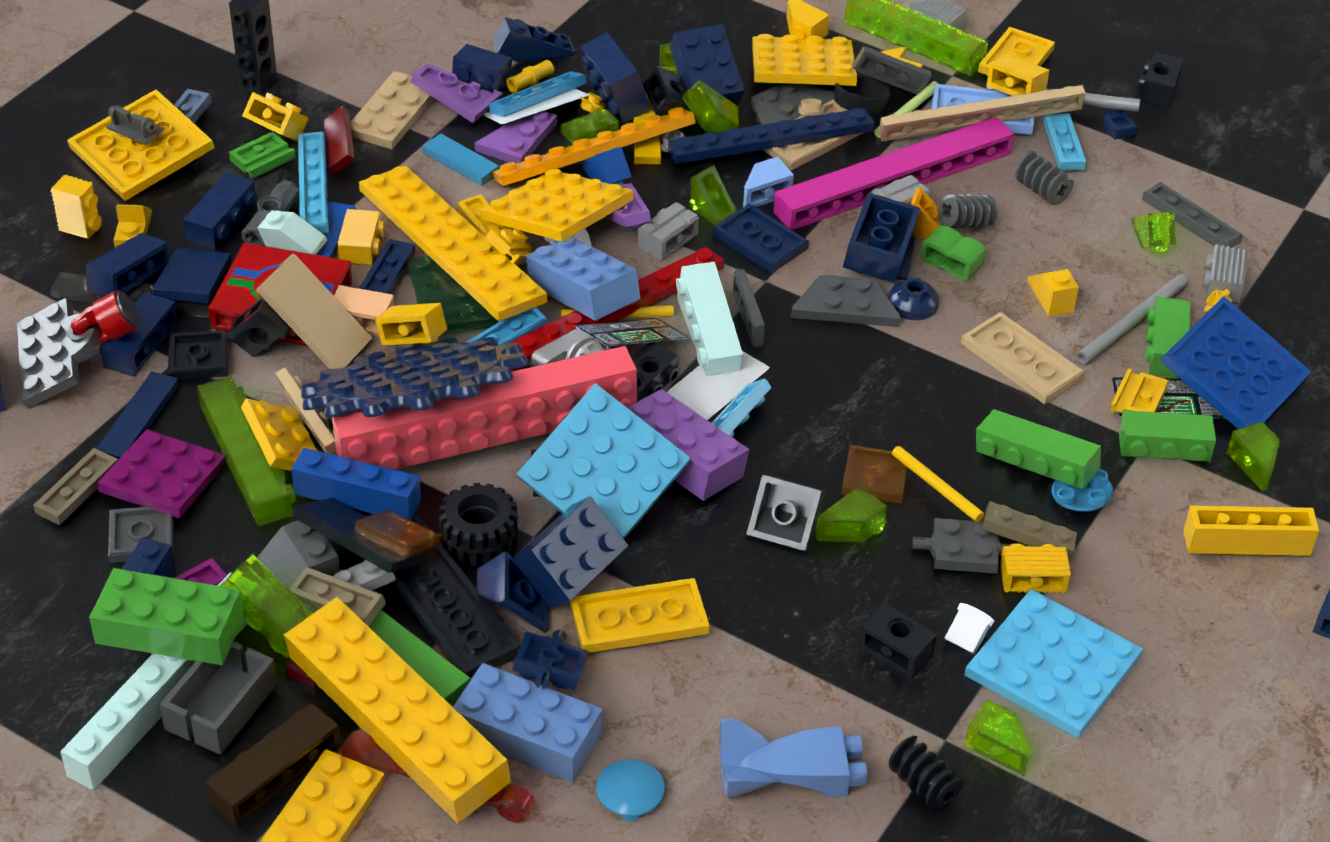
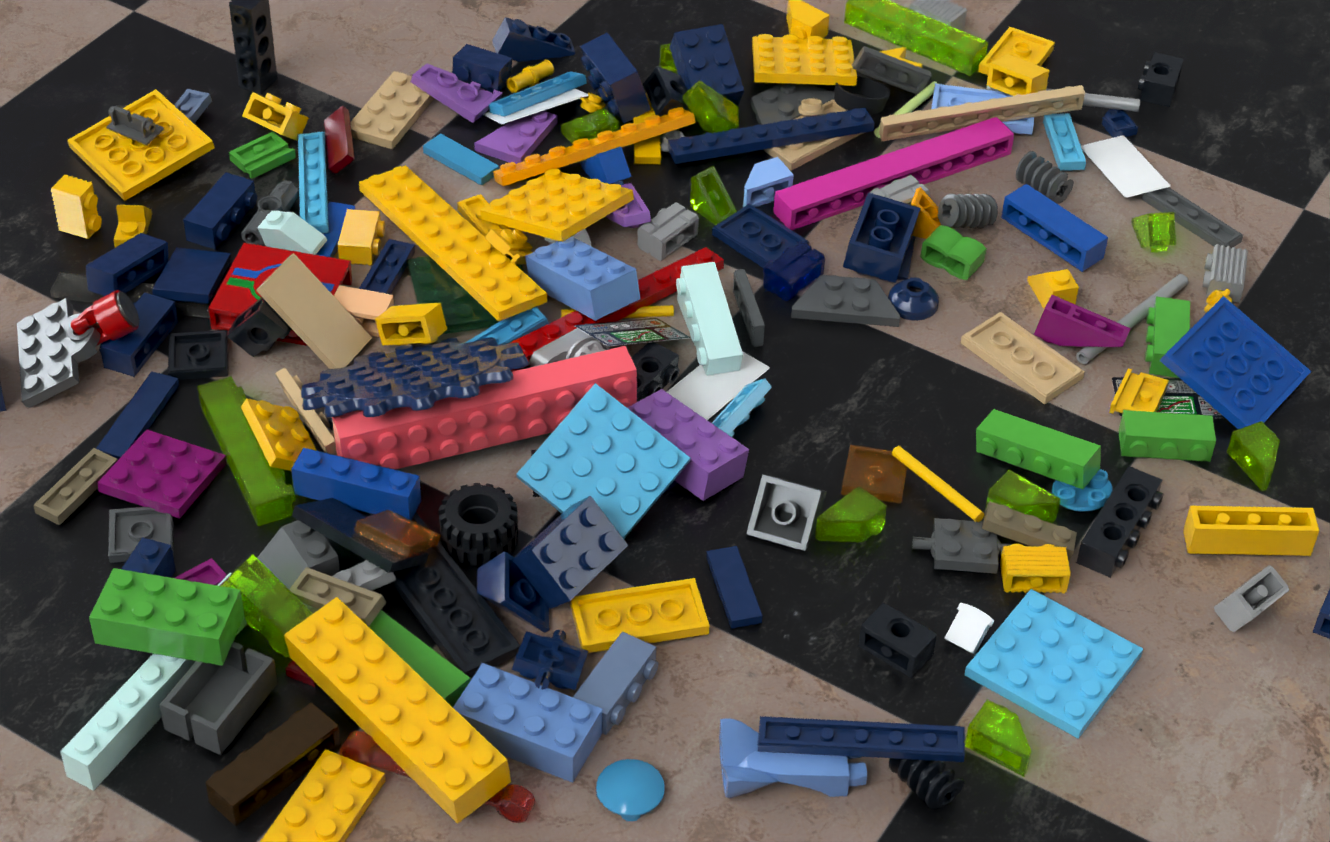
(619, 678): none -> sand blue brick
(734, 587): none -> dark blue tile
(793, 270): none -> clear blue brick
(861, 739): none -> dark blue tile
(1024, 497): none -> clear neon green slope
(1054, 227): none -> blue brick
(1076, 326): none -> magenta slope
(1120, 521): none -> black brick
(1124, 166): none -> white sticker
(1251, 598): none -> light grey brick

